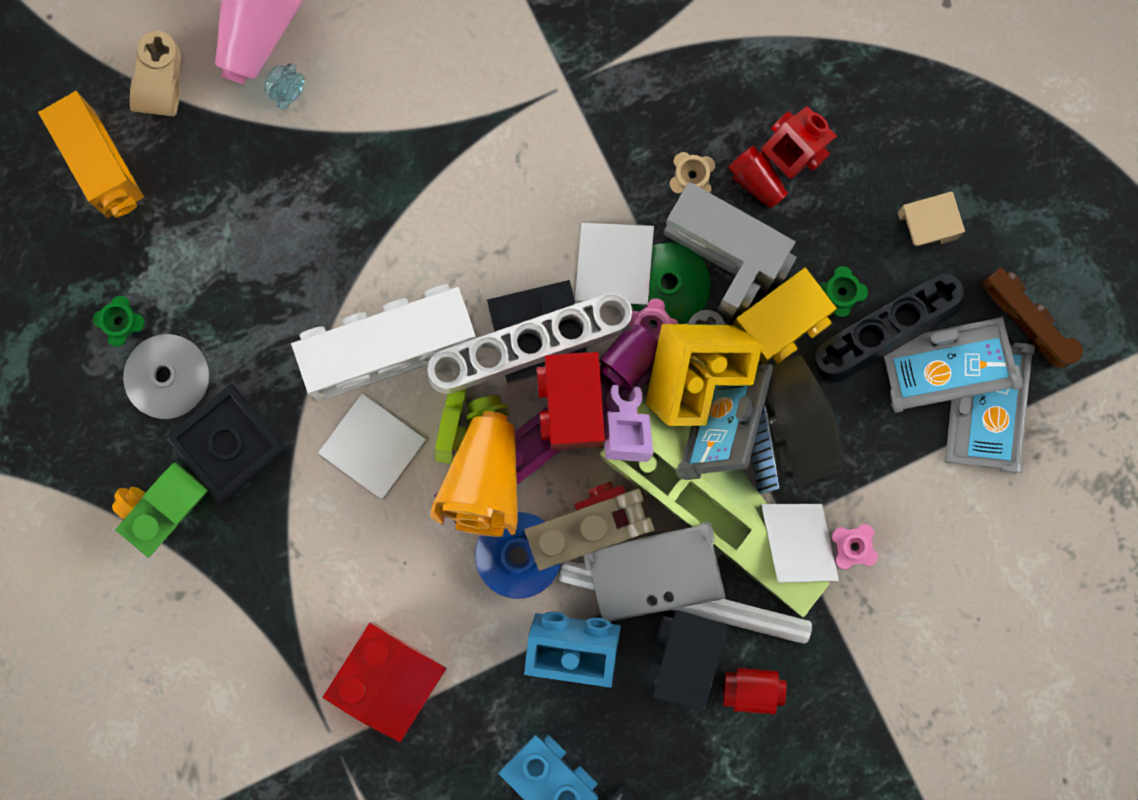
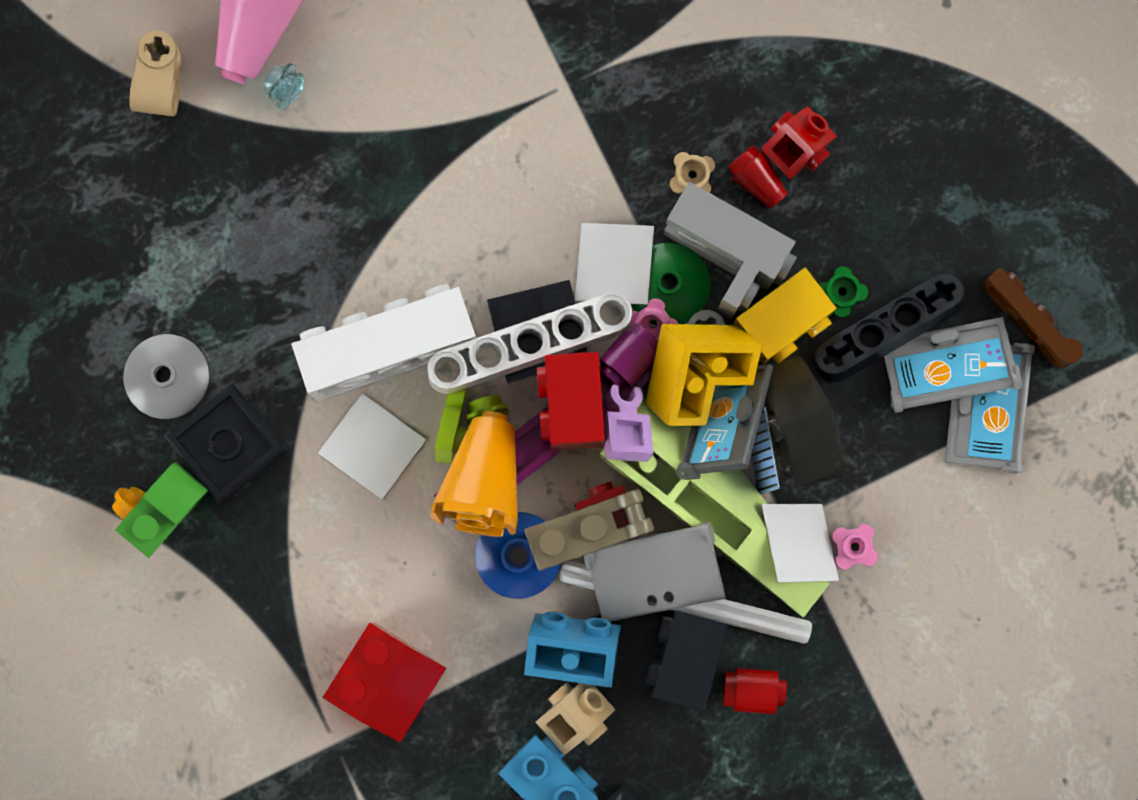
(91, 155): light orange window -> none
(106, 319): green plate -> none
(582, 710): none -> tan brick
(933, 219): tan panel -> none

